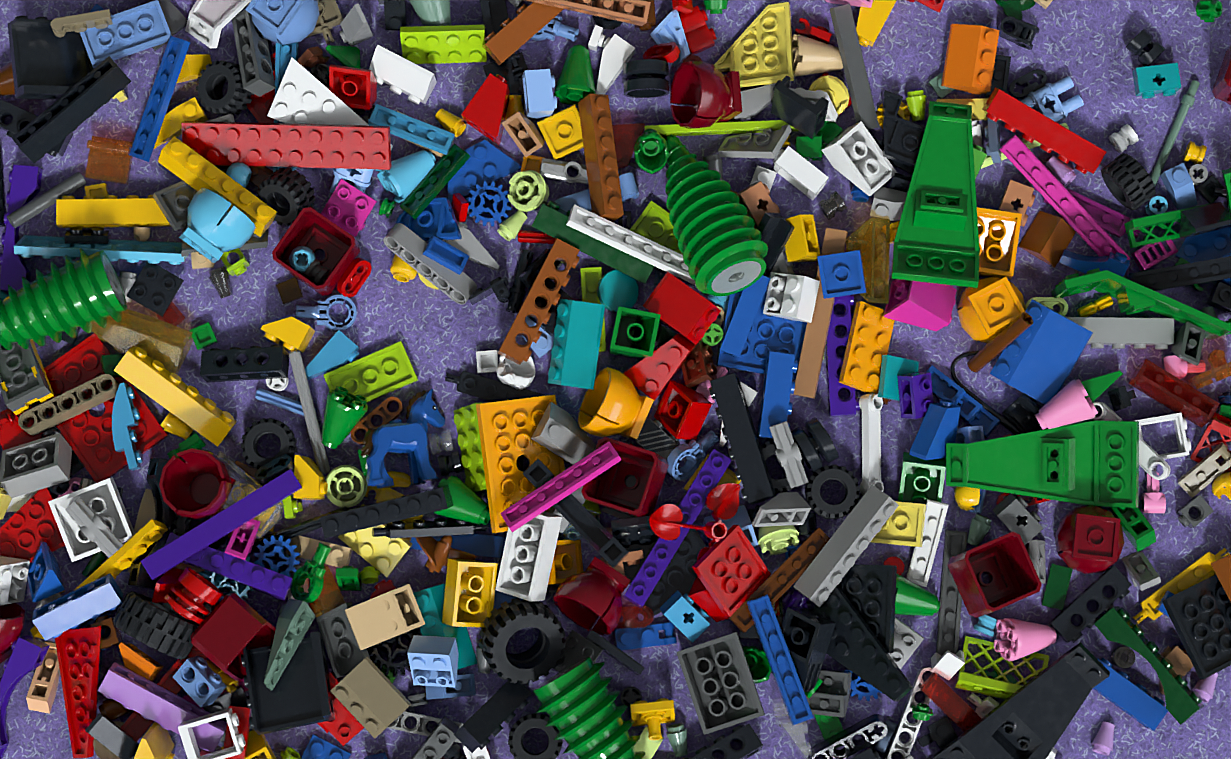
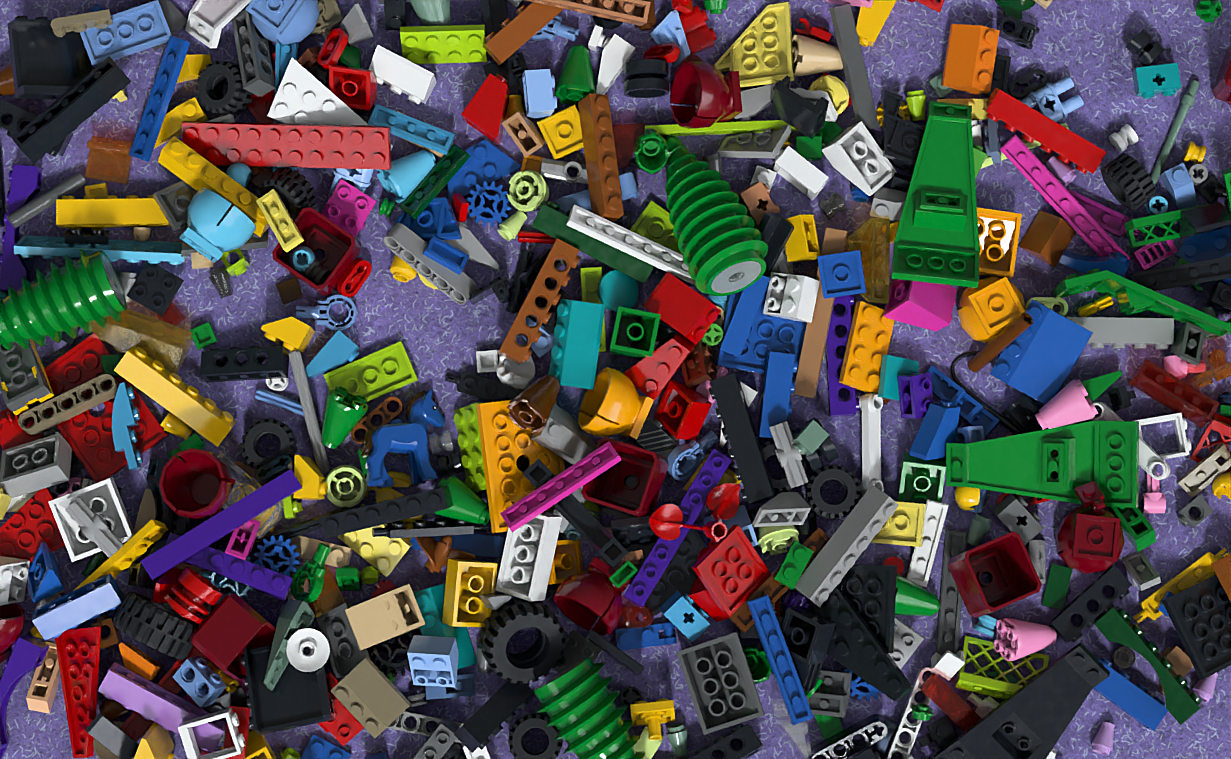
(280, 220): none -> light yellow plate
(318, 648): none -> white dish
(332, 48): none -> red plate
(450, 122): yellow cone -> none
(494, 600): none -> dark grey slope
(535, 404): none -> reddish brown cone
(623, 574): none -> green piece
(793, 565): none -> green plate
(810, 438): none -> sand green brick
(1019, 193): nougat brick -> none
(1091, 496): none -> dark red plate

